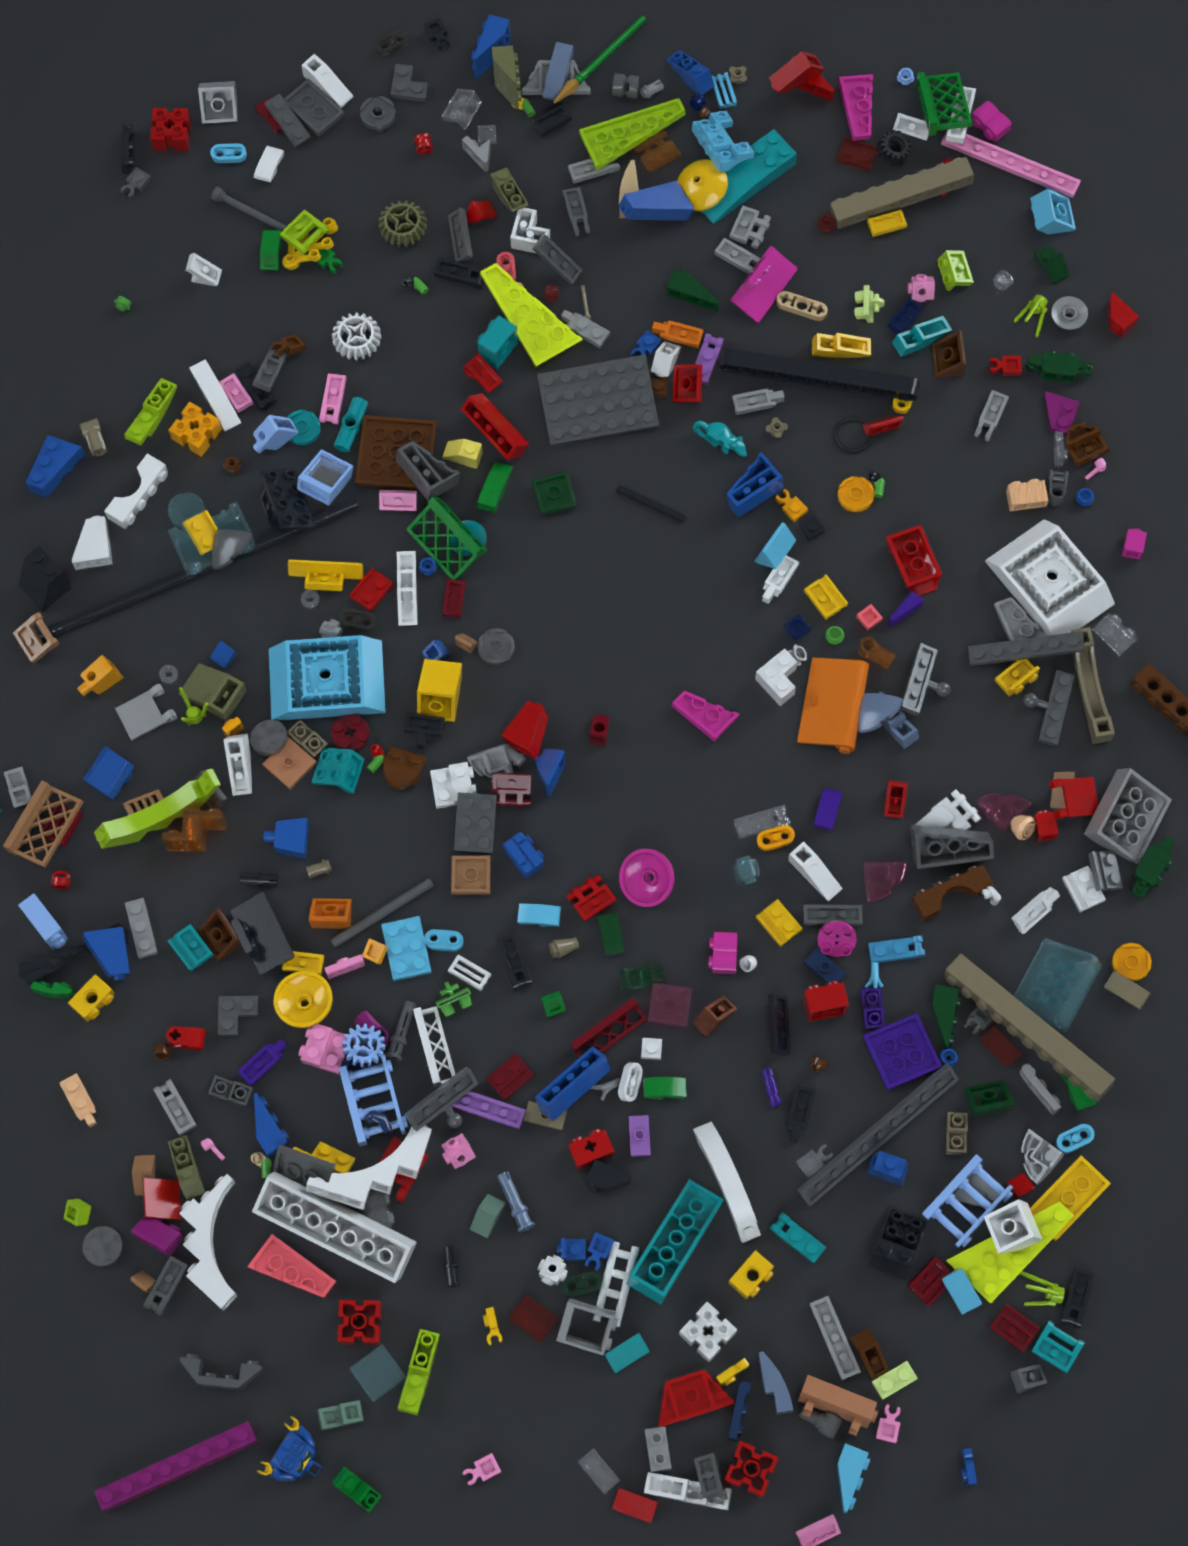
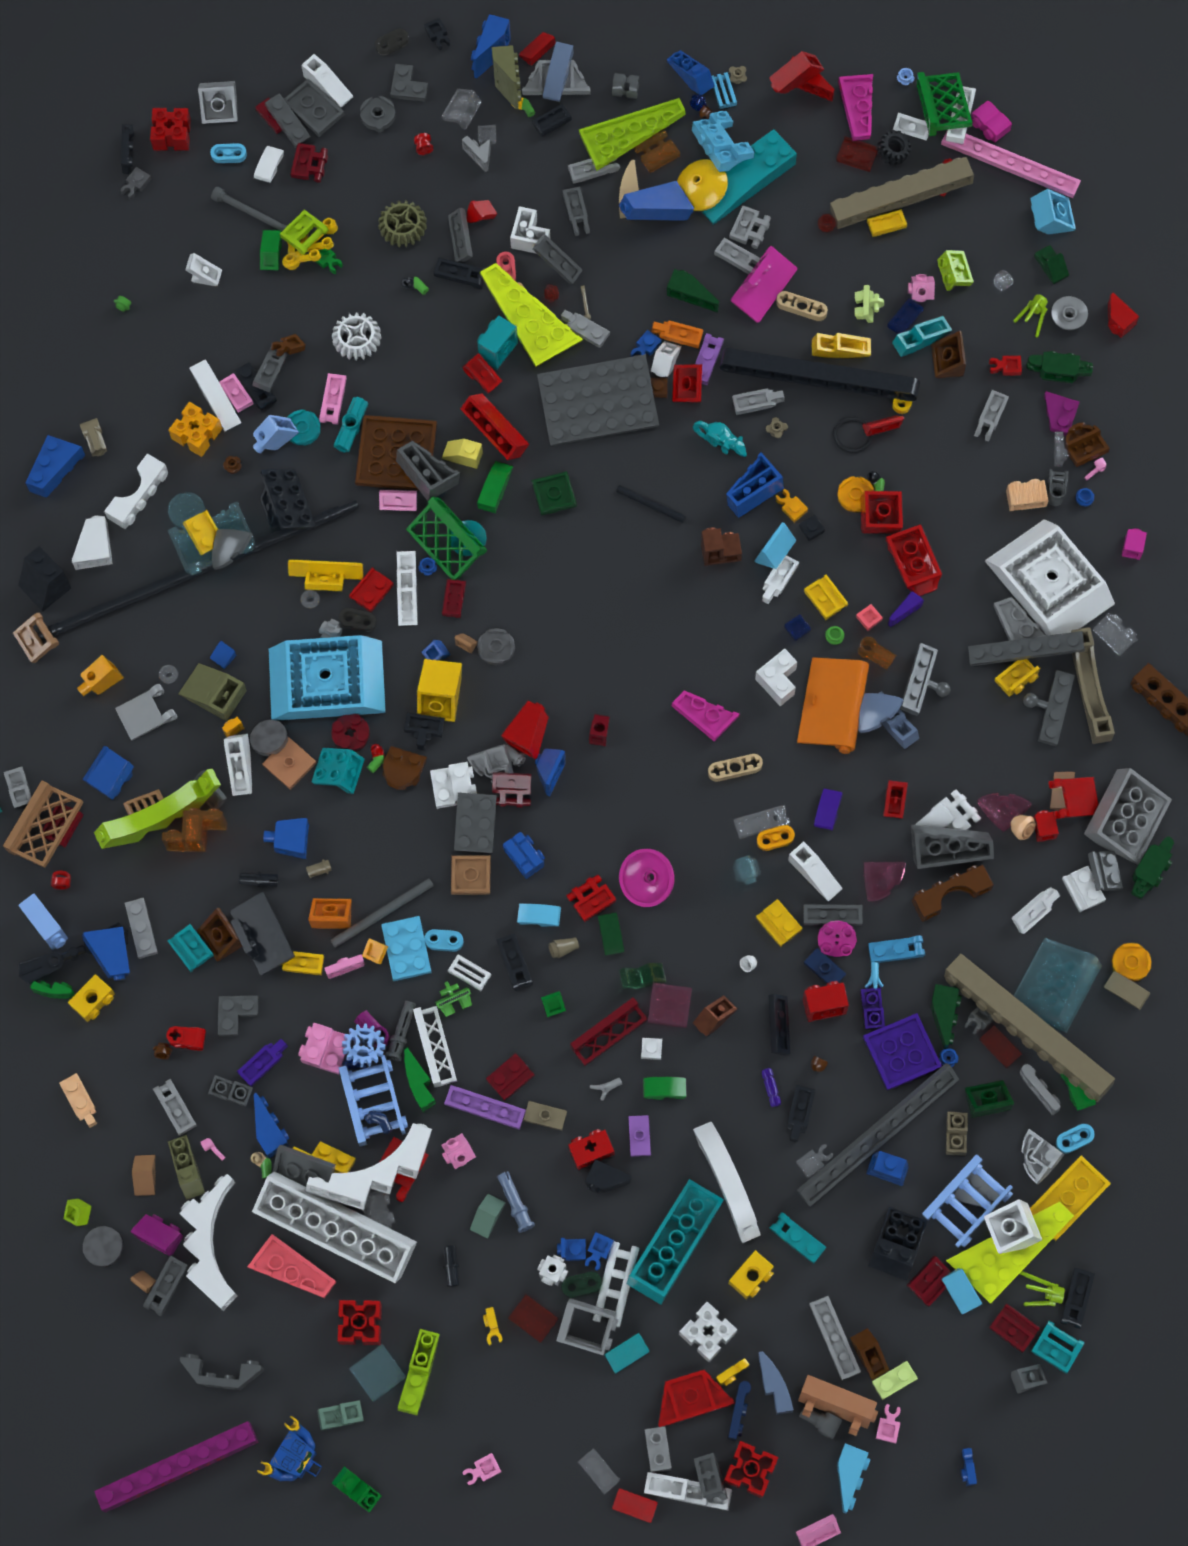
(152, 412): lime slope -> none
(161, 1199): piece -> none
(193, 713): lime plant -> none
(300, 988): yellow dish -> none
(303, 162): none -> dark red plate
(306, 738): dark tan slope -> none
(325, 477): light blue window -> none
(418, 1081): none -> green slope
(441, 1100): dark grey plate -> none
(508, 190): olive slope -> none
(537, 48): none -> red slope
(572, 85): green piece -> none
(572, 1083): blue brick -> none
(630, 1081): white plate -> none
(647, 91): light grey pin -> none
(719, 547): none -> copper brick
(724, 953): dark pink brick -> none
(739, 760): none -> tan beam
(798, 654): light grey plate -> none
(881, 512): none -> red brick
(991, 892): white arm -> none
(1021, 1185): red slope -> none

